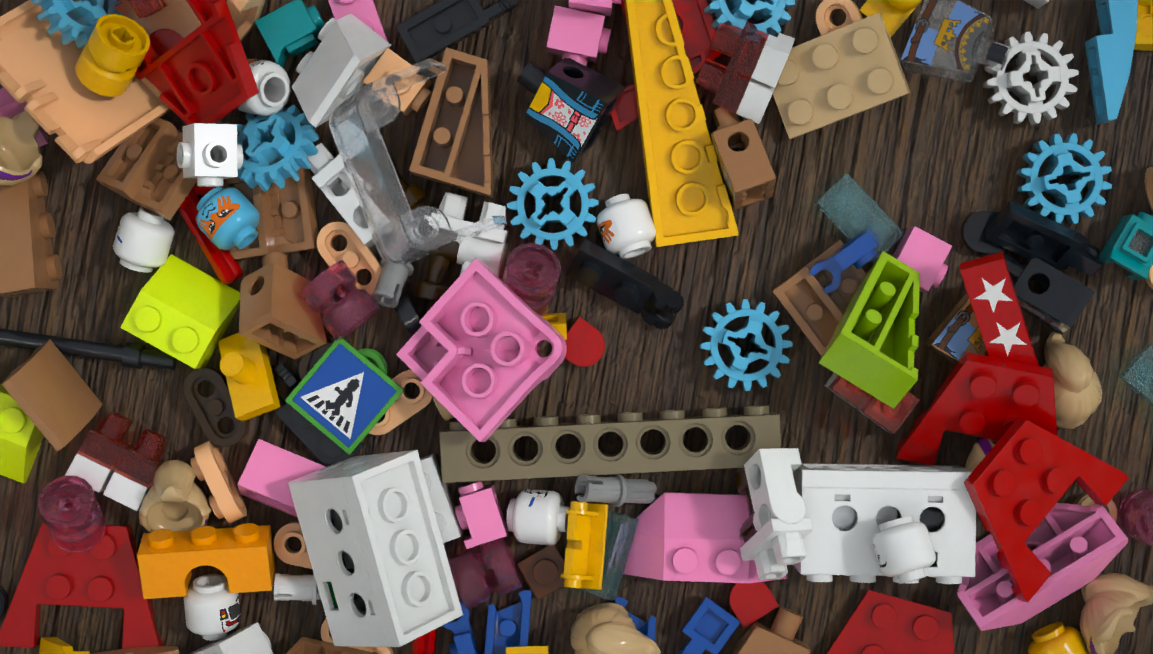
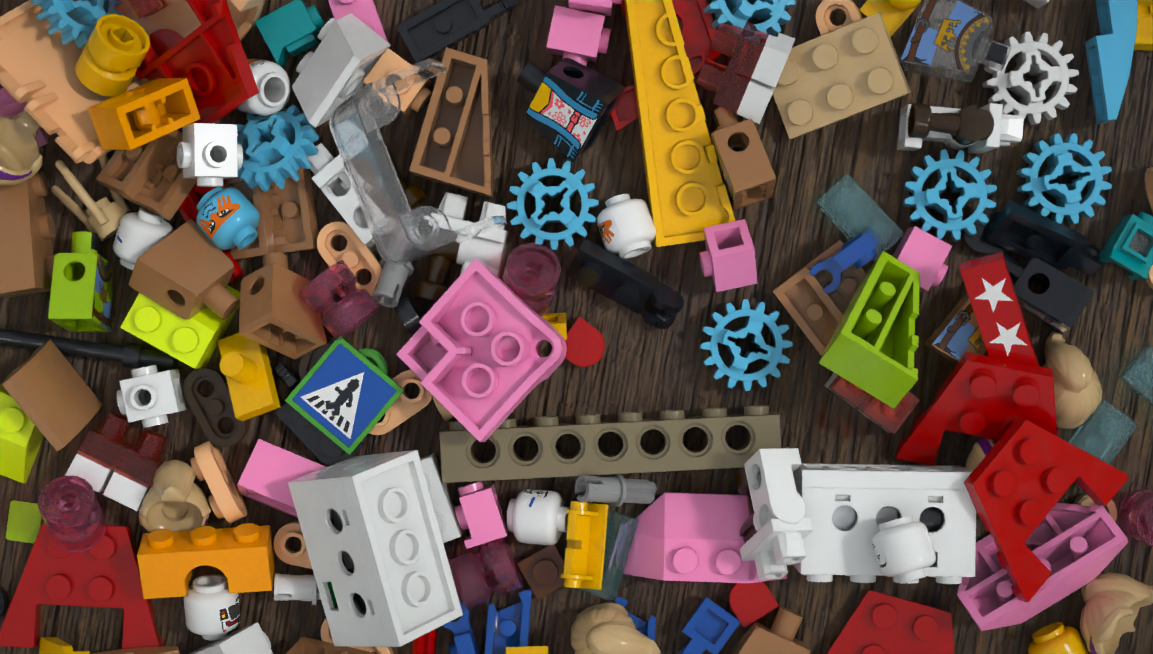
(23, 522): none -> lime sticker
(81, 287): none -> lime torso
(100, 216): none -> tan plant
(144, 113): none -> light orange brick
(165, 393): none -> white brick
(186, 274): none -> medium nougat torso
(729, 256): none -> bright pink brick
(968, 193): none -> medium azure gear
(969, 127): none -> hips
(1104, 432): none -> clear light blue plate

